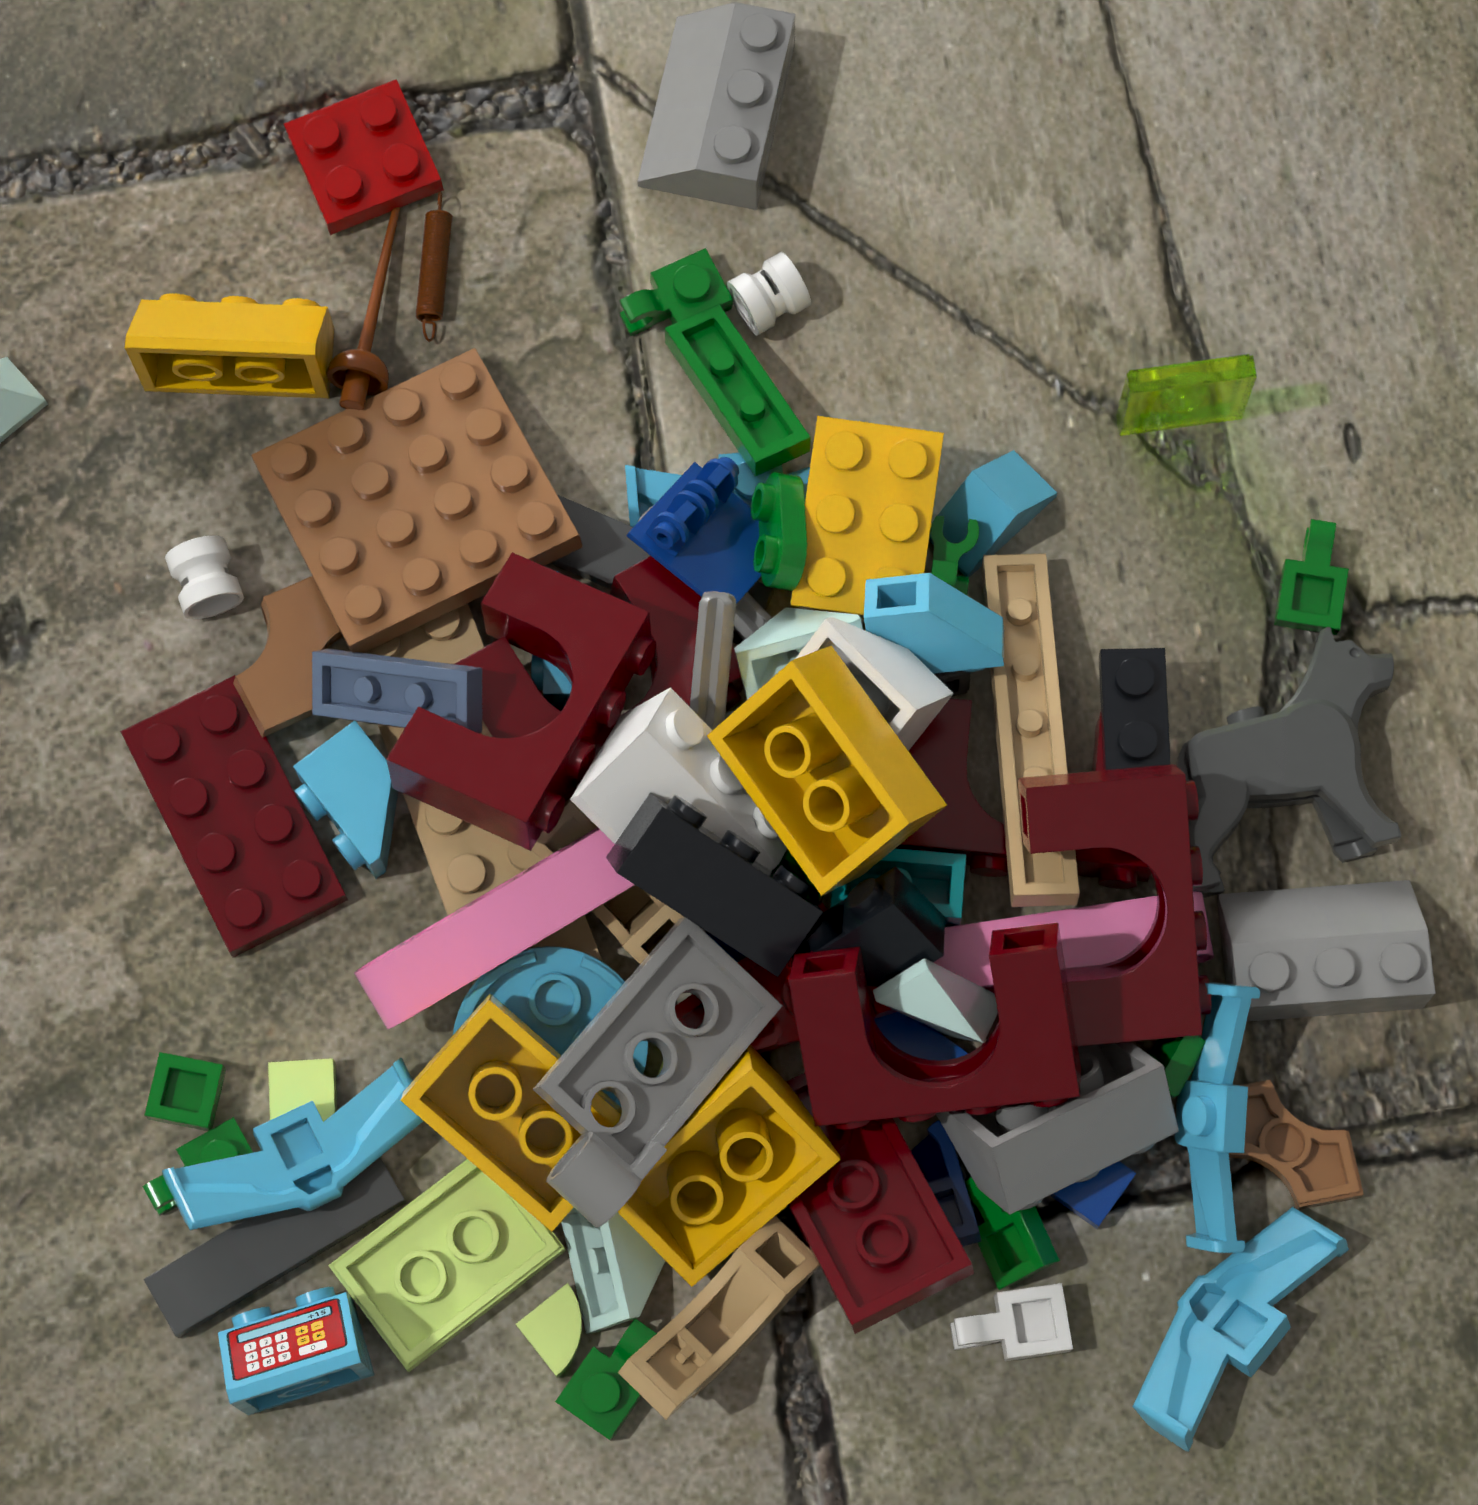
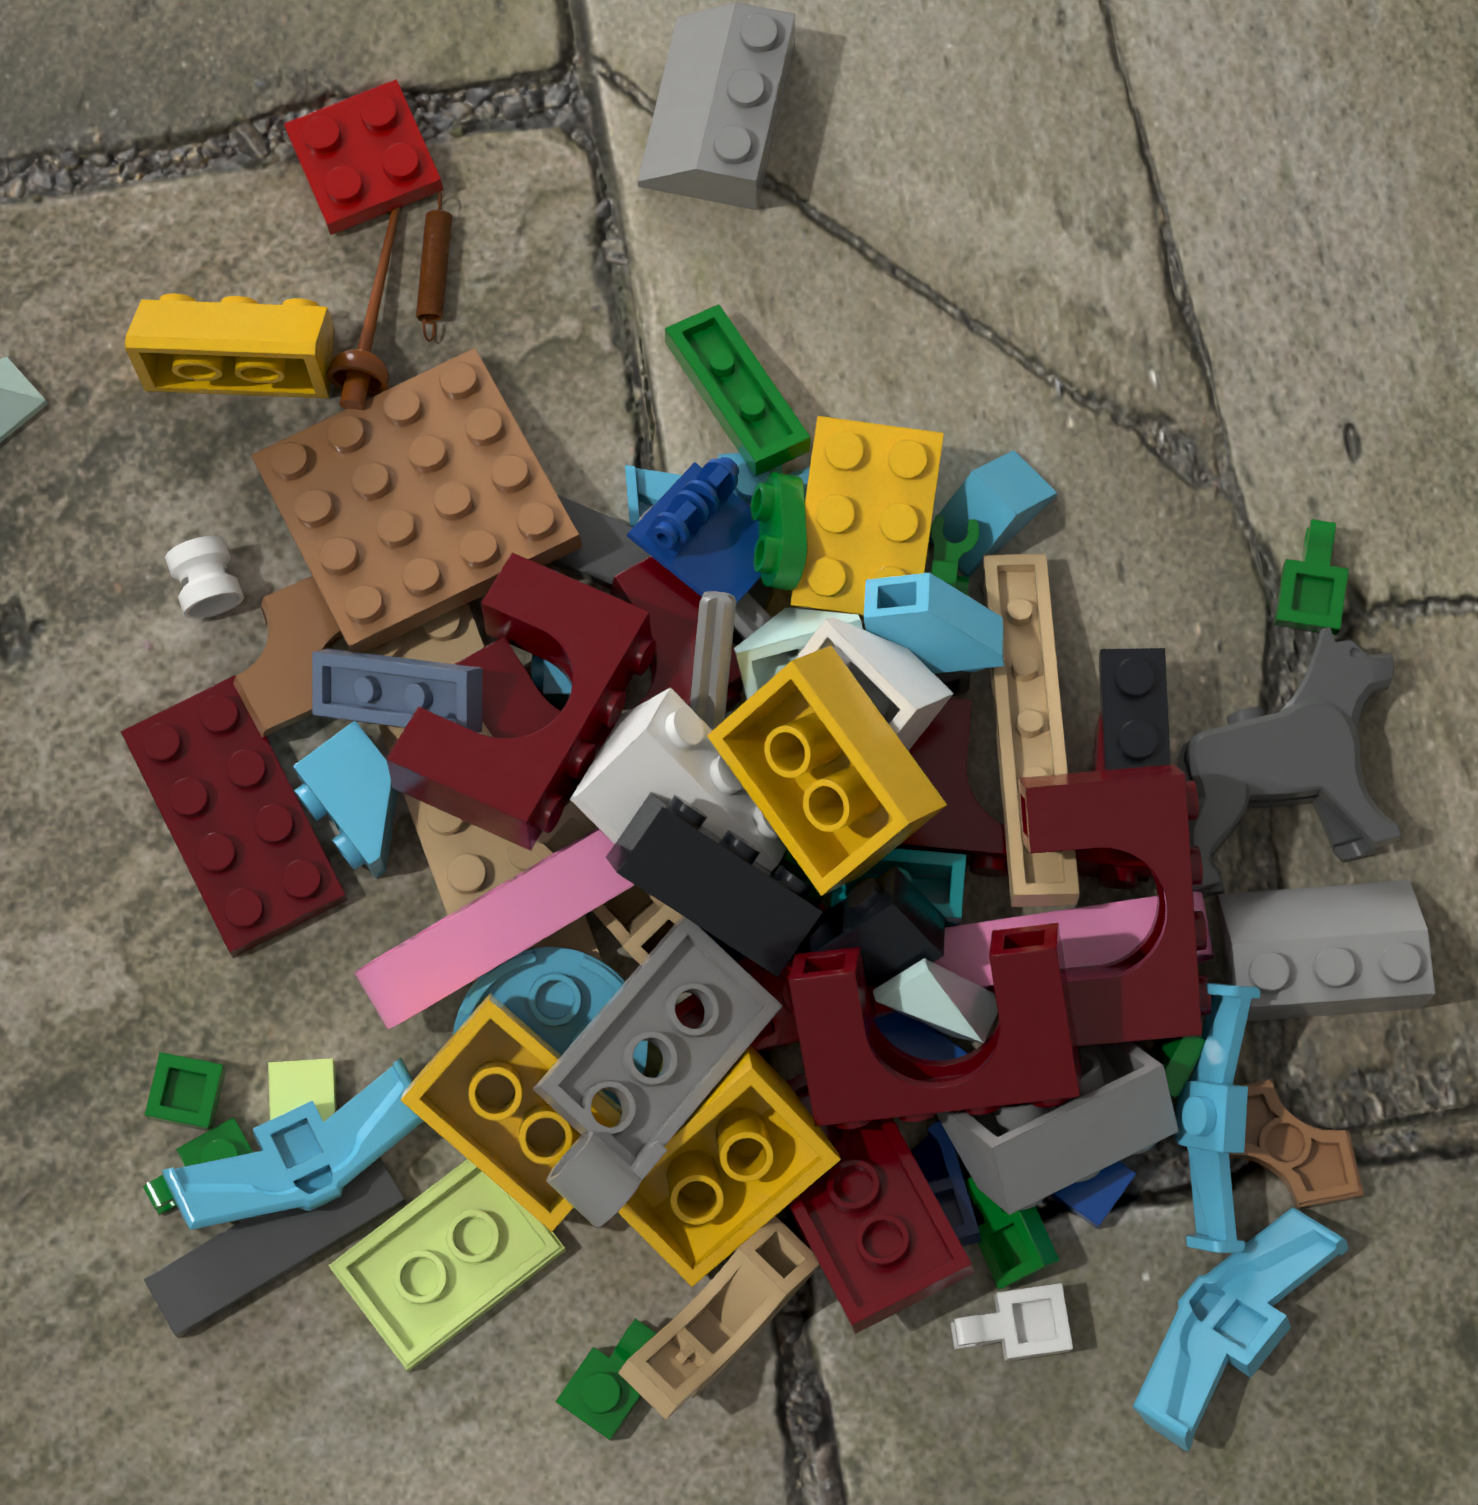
(293, 1352): slope -> none
(555, 1329): yellowish green tile -> none
(610, 1269): light aqua slope -> none
(678, 293): green plate -> none
(769, 293): white wheel -> none
(1185, 394): clear neon green tile -> none

